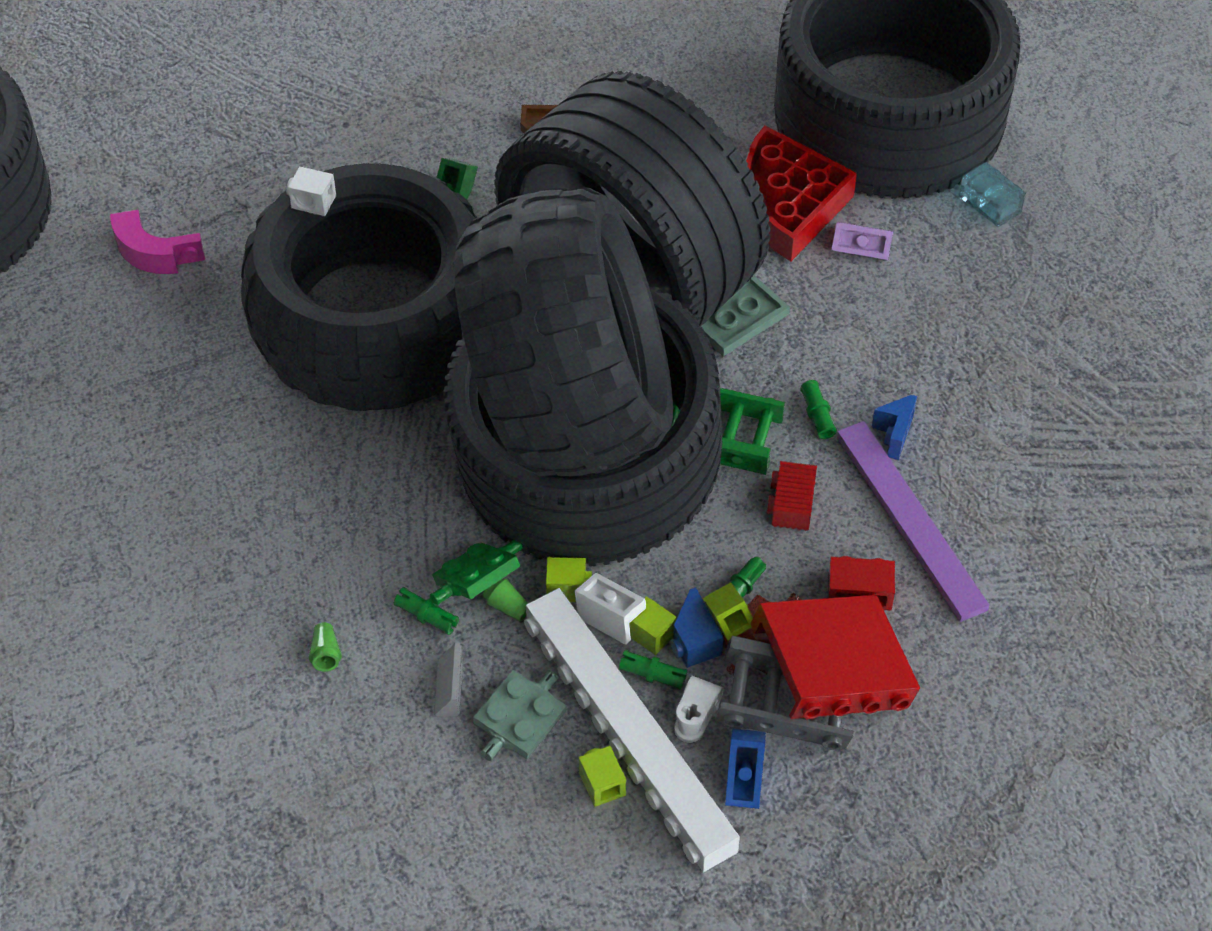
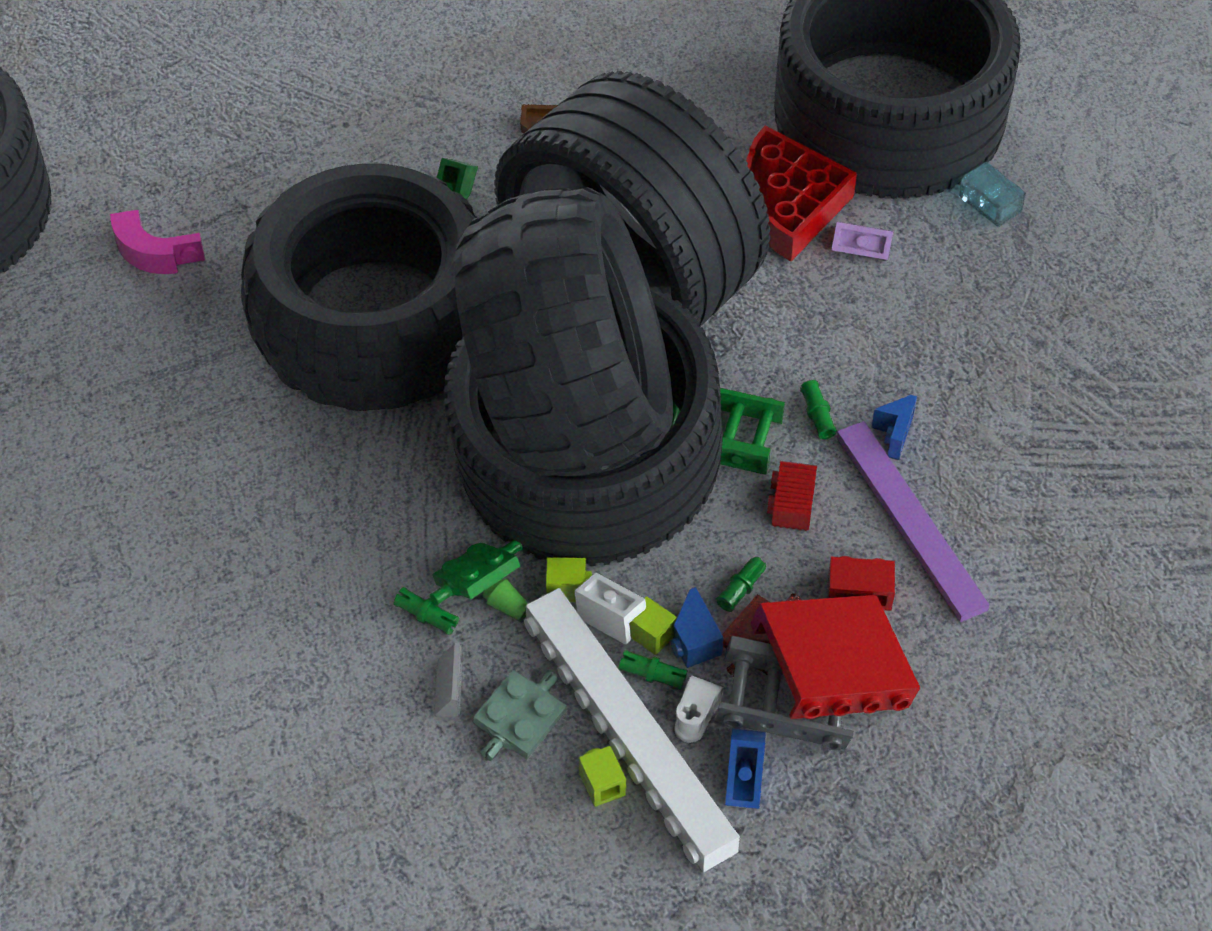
(311, 191): white brick -> none
(324, 648): bright green cone -> none
(729, 611): lime brick -> none
(744, 316): sand green plate -> none

